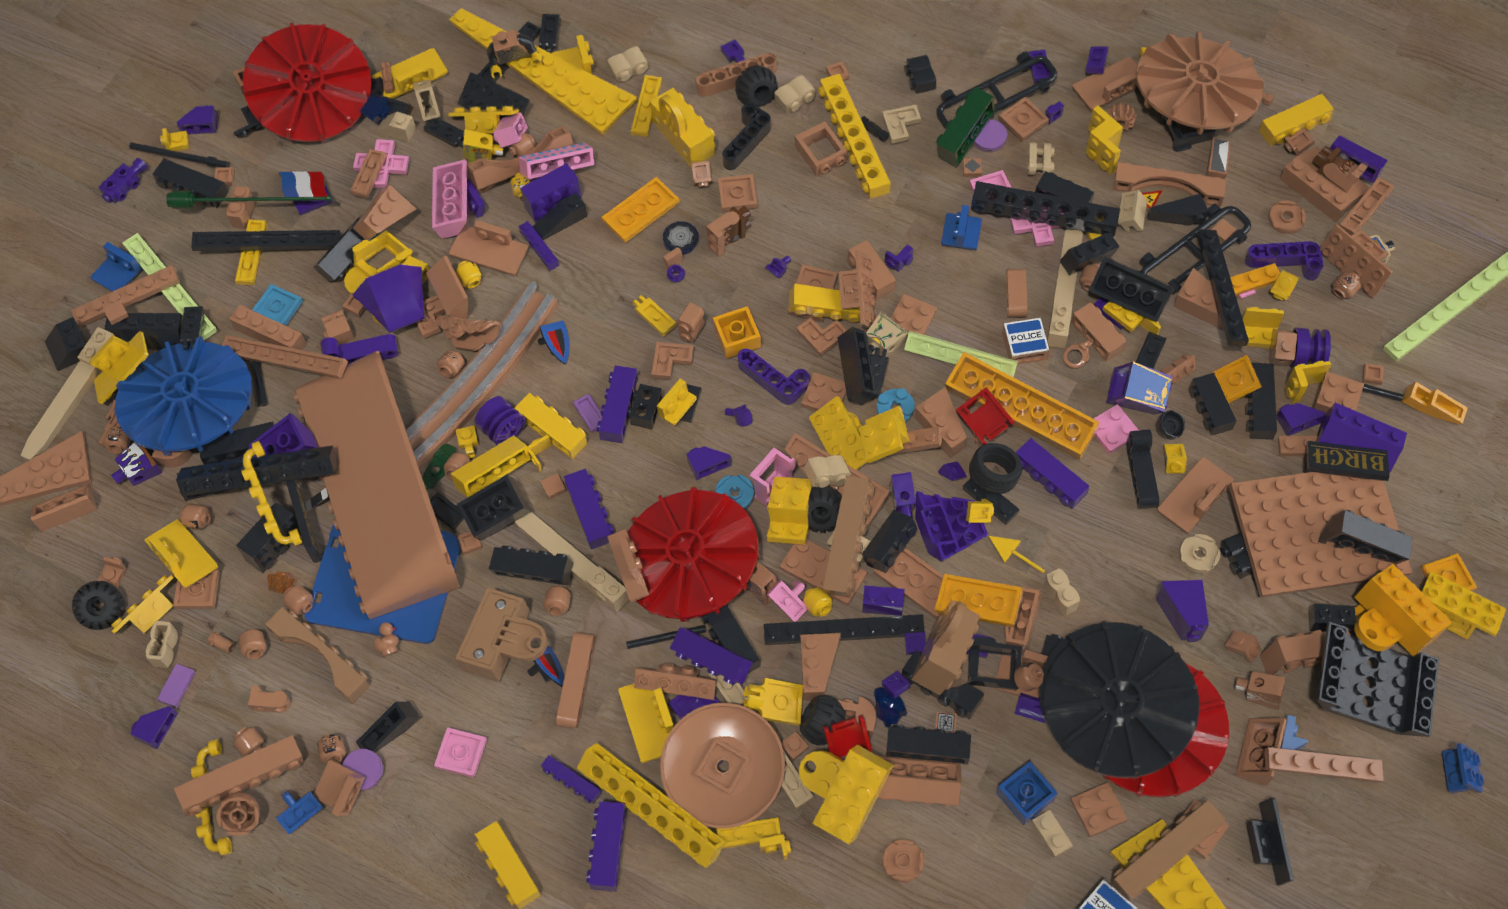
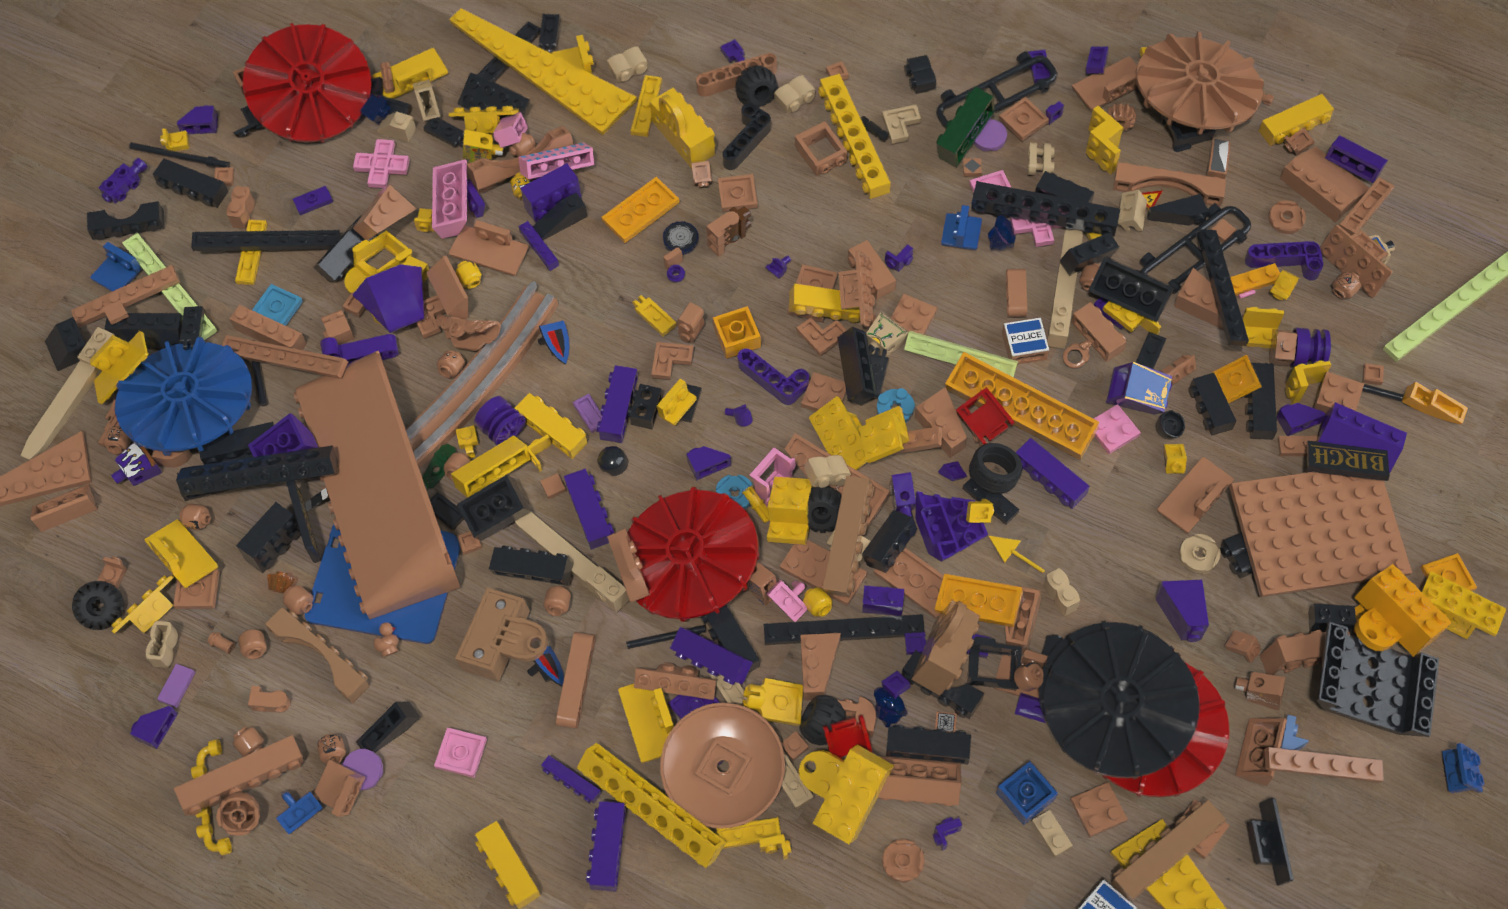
(147, 218): none -> black arch
(257, 492): yellow bar -> none
(295, 187): flag -> none
(368, 173): nougat tile -> none
(424, 220): none -> yellow bracket
(509, 47): torso -> none
(612, 460): none -> black hair
(756, 503): none -> yellow axle
(948, 827): none -> dark purple bracket
(1001, 234): none -> clear blue piece
(1141, 468): black beam -> none
(1338, 167): hips -> none
(1367, 537): wedge -> none

